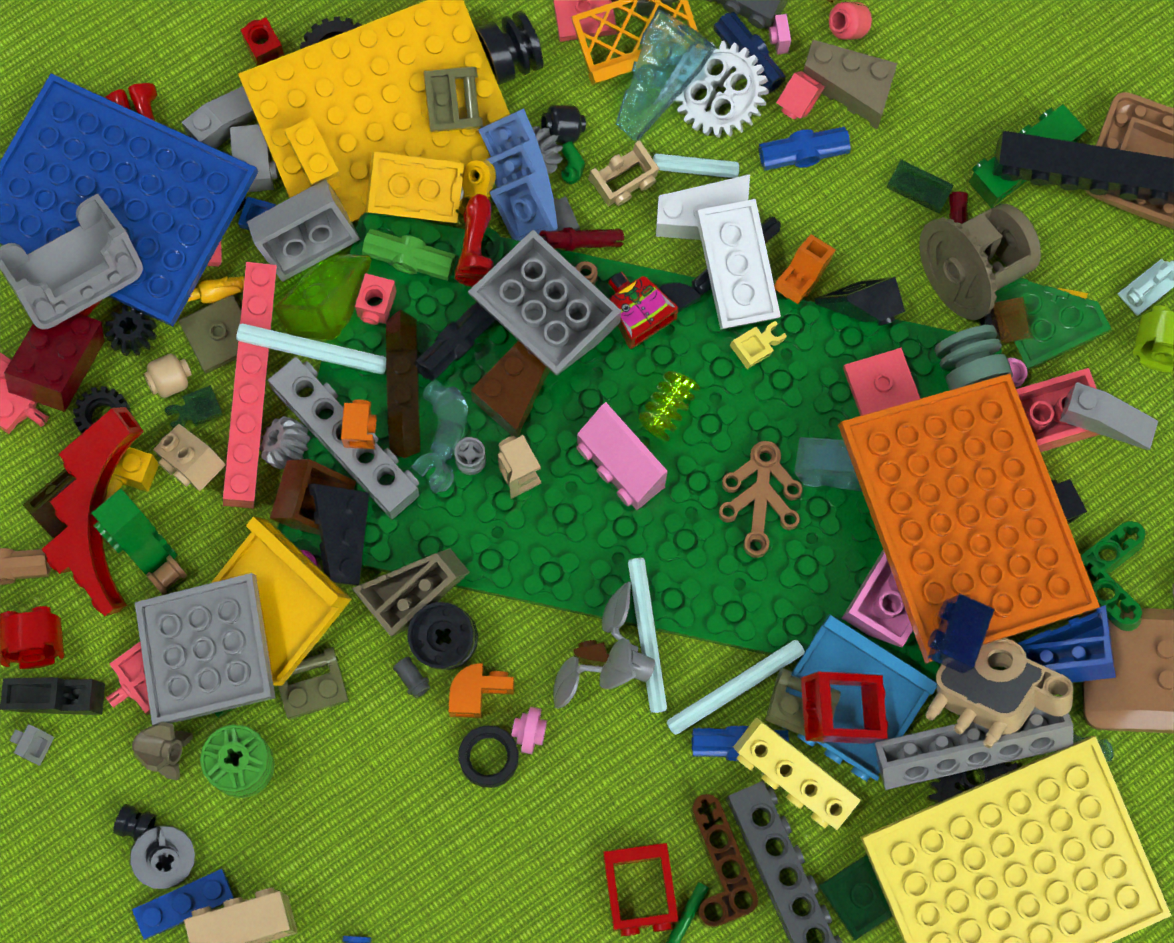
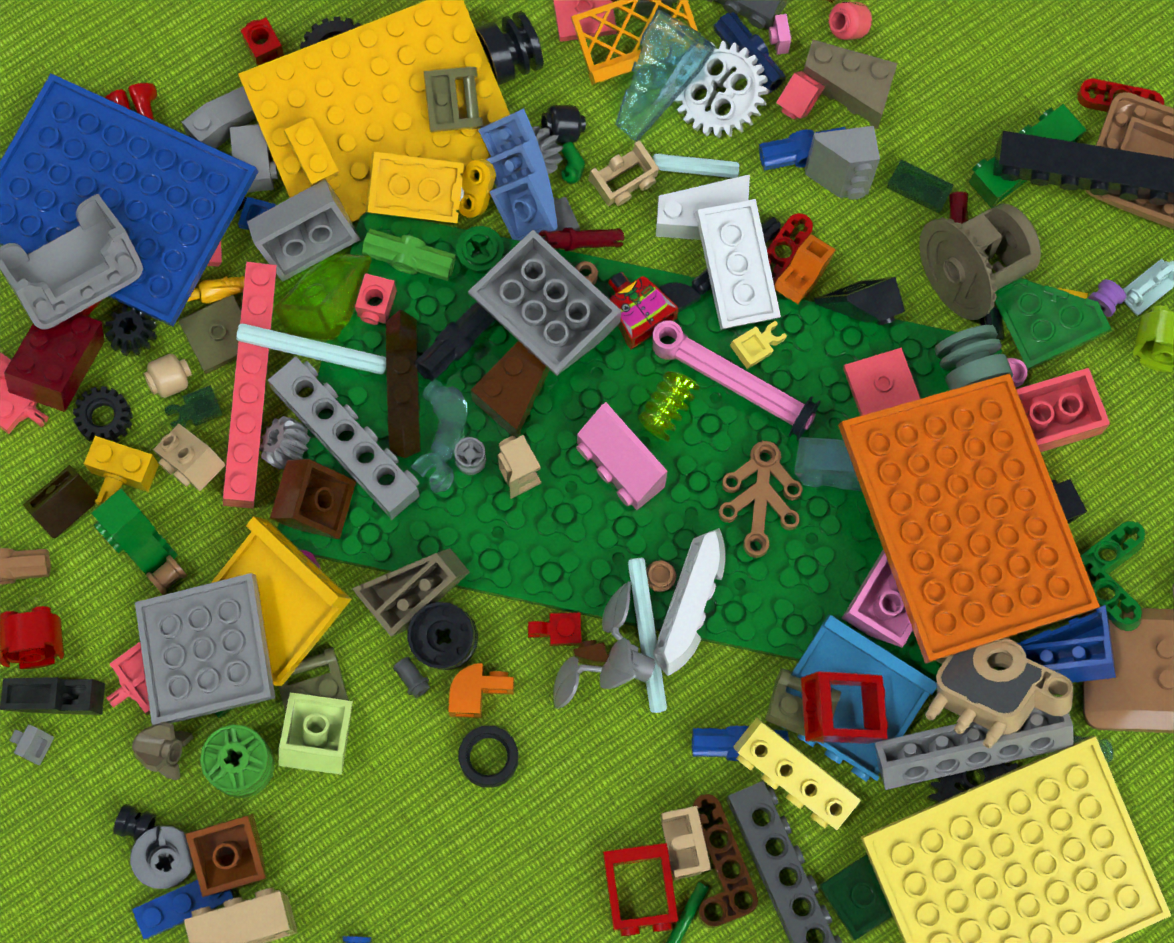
(80, 546): red arch -> none
(227, 855): none -> dark orange slope
(315, 733): none -> yellowish green slope
(342, 531): black wing -> none
(358, 424): orange brick -> none
(472, 264): red piece -> none
(529, 730): bright pink plate -> none
(562, 629): none -> red plate
(660, 576): none -> medium nougat plate
(685, 614): none -> white brick
(685, 842): none -> tan window
(734, 378): none -> bright pink piece
(735, 687): light aqua axle -> none
(780, 239): none -> red beam
(844, 161): none -> light grey slope
(960, 633): clear blue brick -> none
(1012, 320): clear orange panel -> none
(1102, 86): none -> red beam
(1108, 296): none -> medium lavender wheel
(1108, 416): light grey slope -> none

